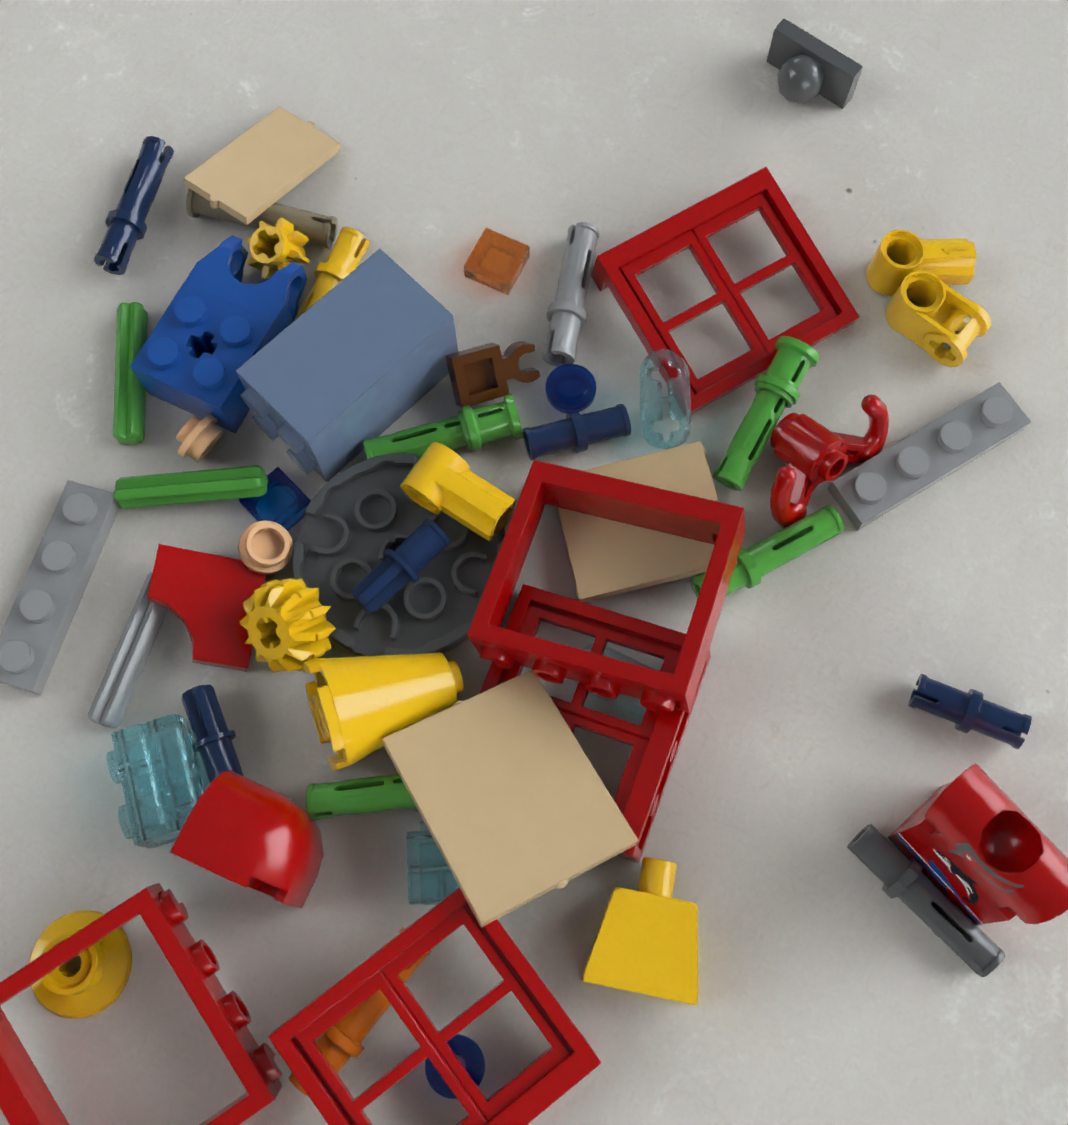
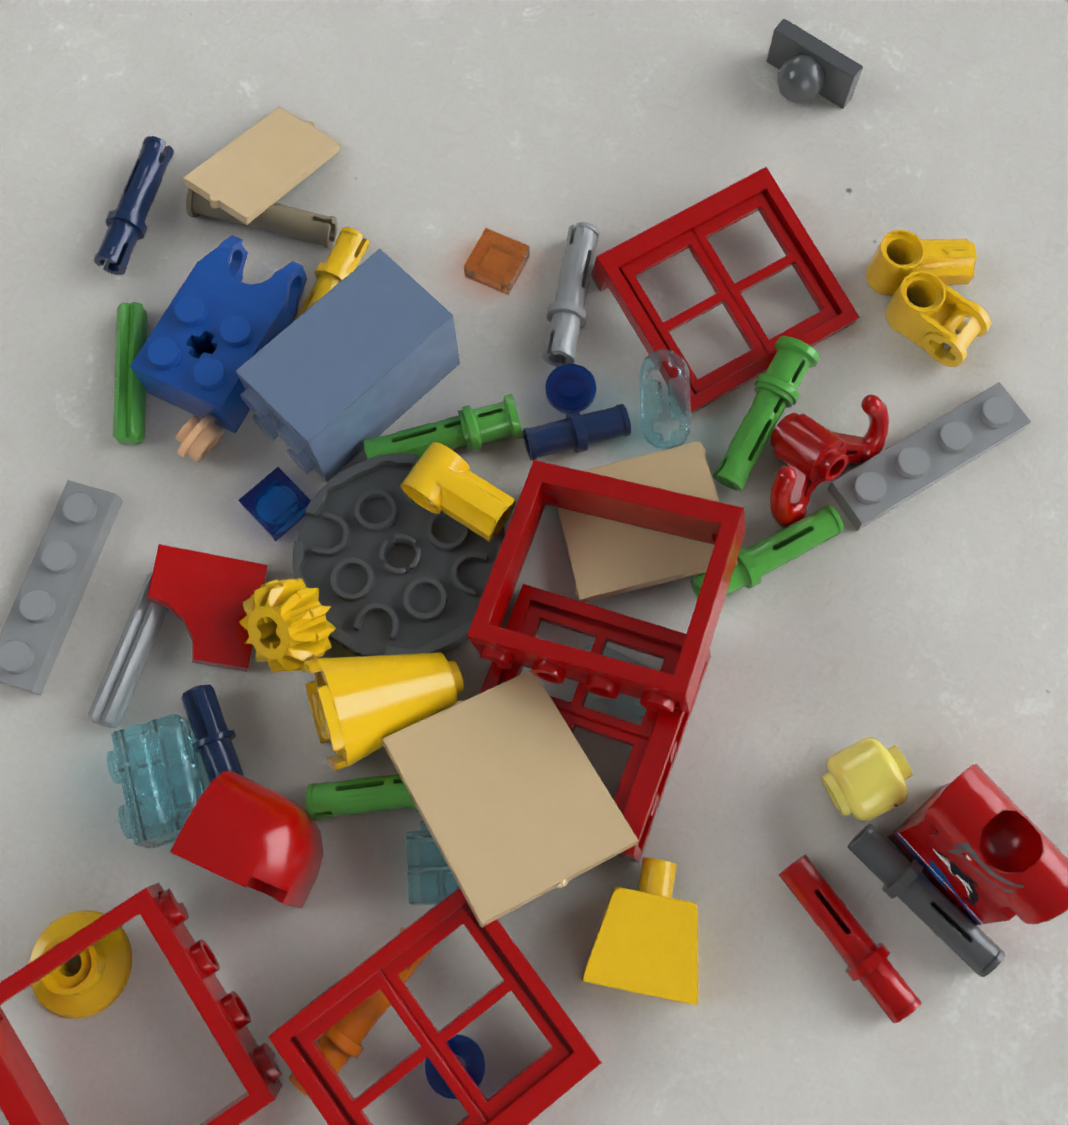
(191, 486): bright green axle -> none
(265, 547): light nougat plate -> none
(276, 247): yellow gear -> none
(400, 566): dark blue axle -> none
(483, 372): reddish brown plate -> none
(864, 958): none -> red pin
(867, 779): none -> light yellow head
(970, 711): dark blue pin -> none

